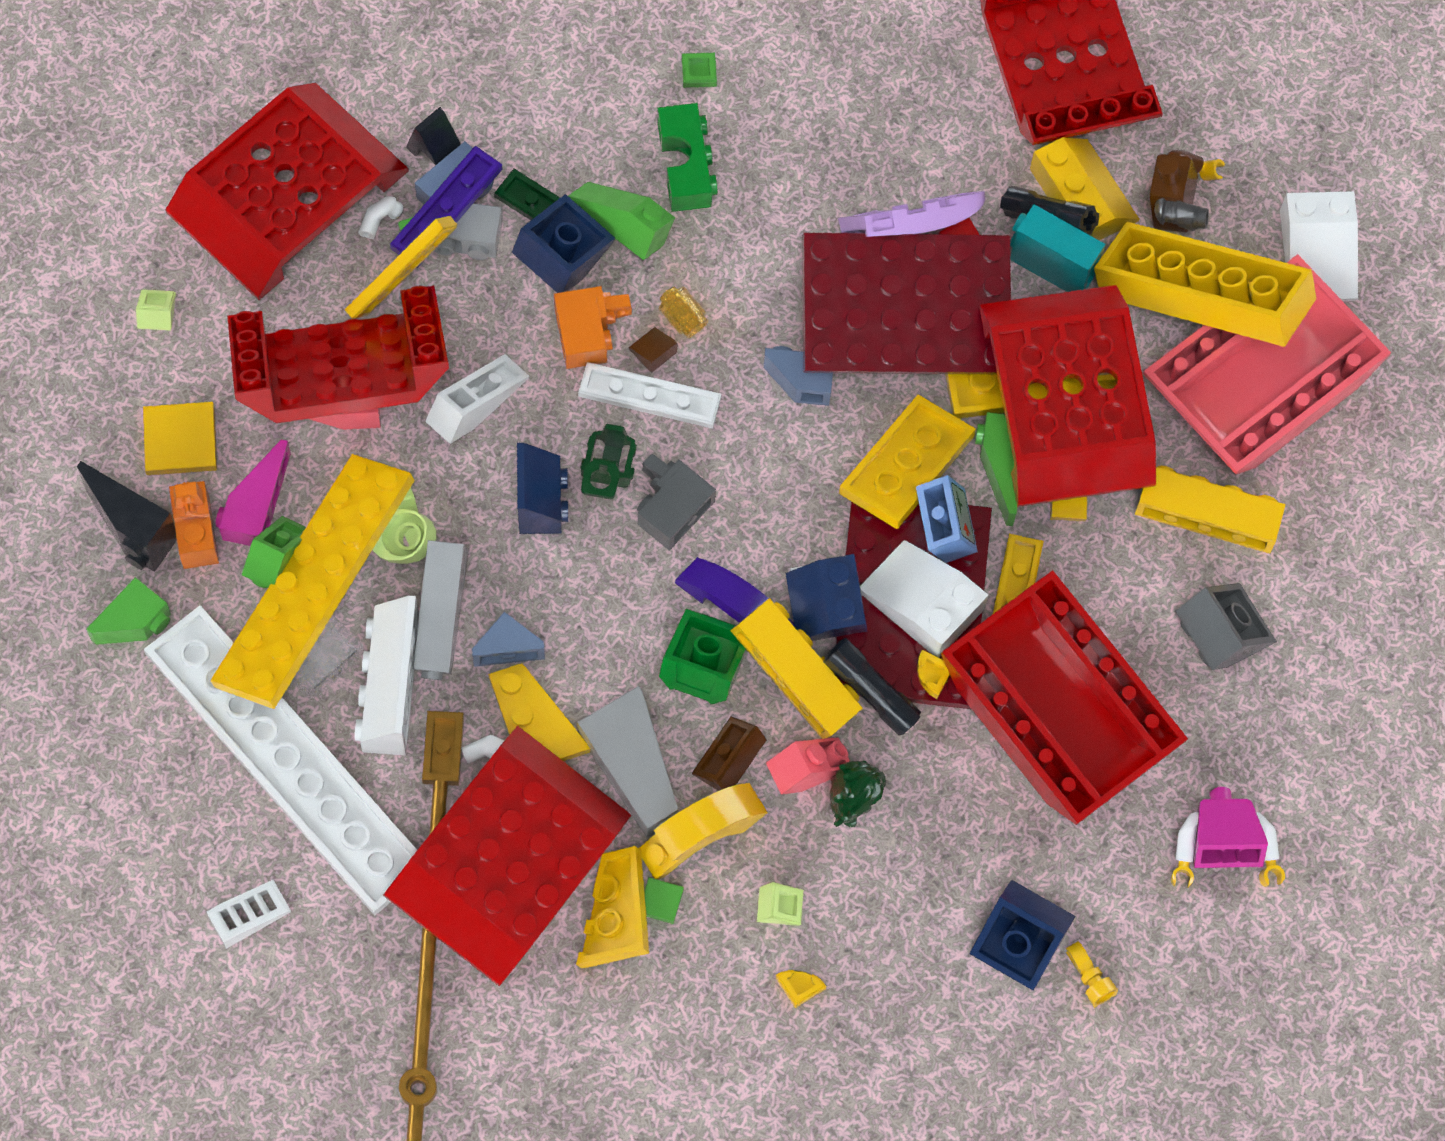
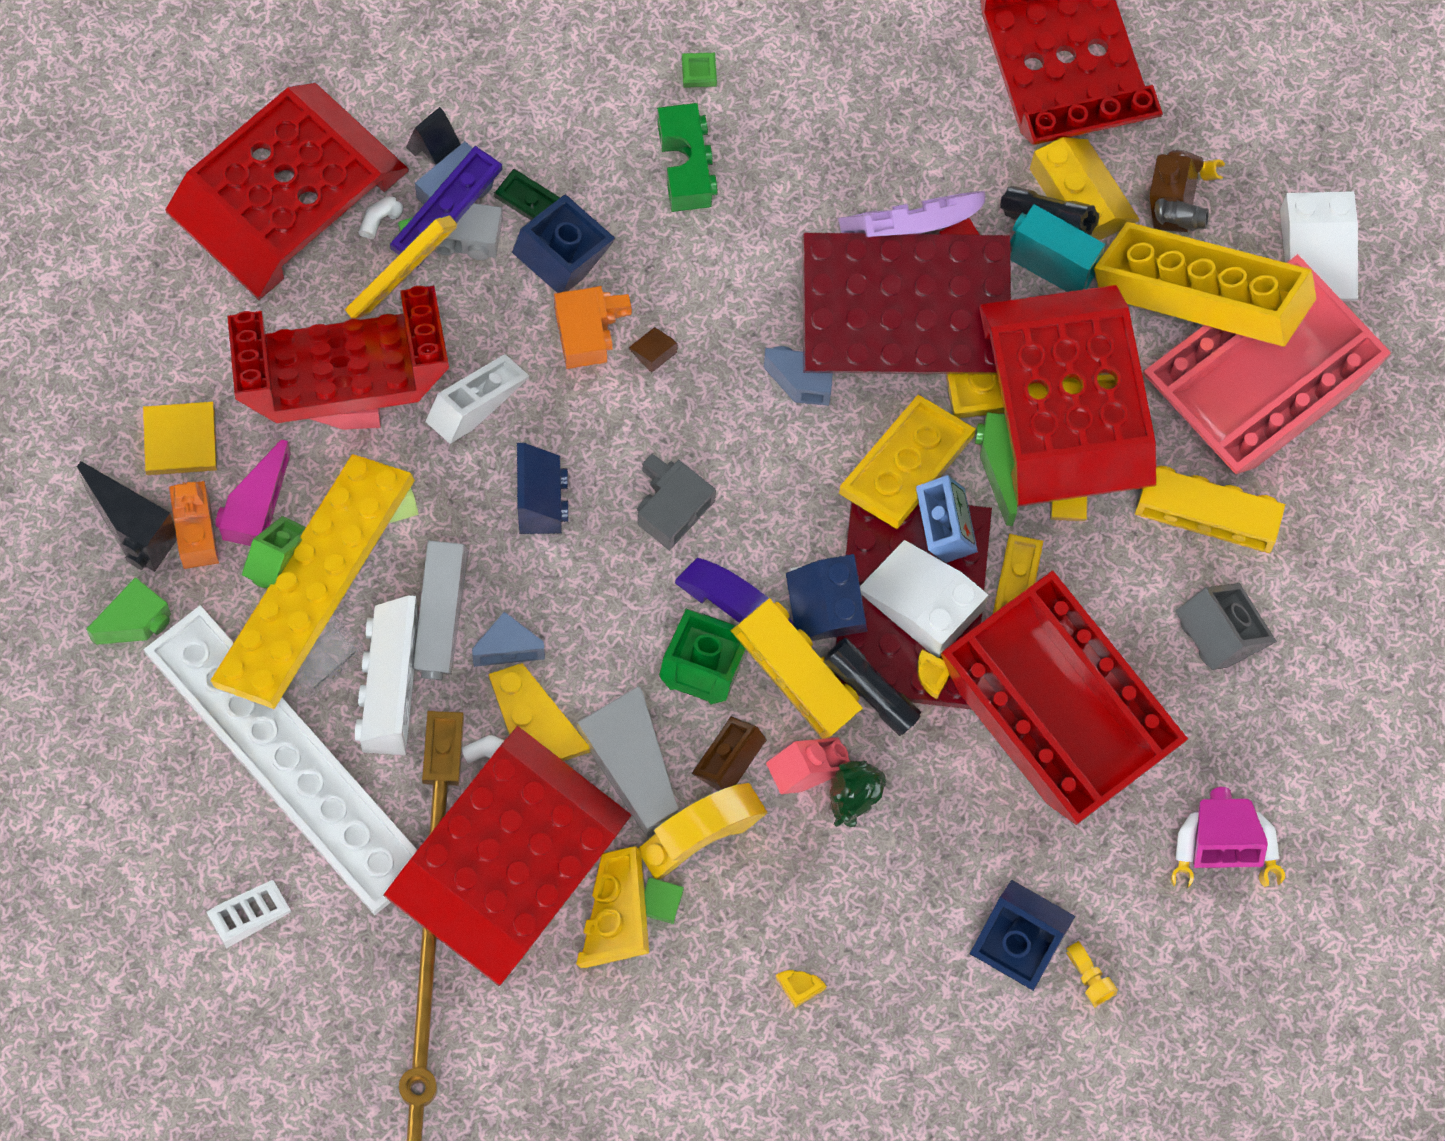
(155, 309): yellowish green slope -> none
(417, 530): yellowish green hat -> none
(606, 469): dark green piece -> none
(629, 217): bright green slope -> none
(649, 395): white tile -> none
(683, 311): clear yellow brick -> none
(780, 904): yellowish green slope -> none

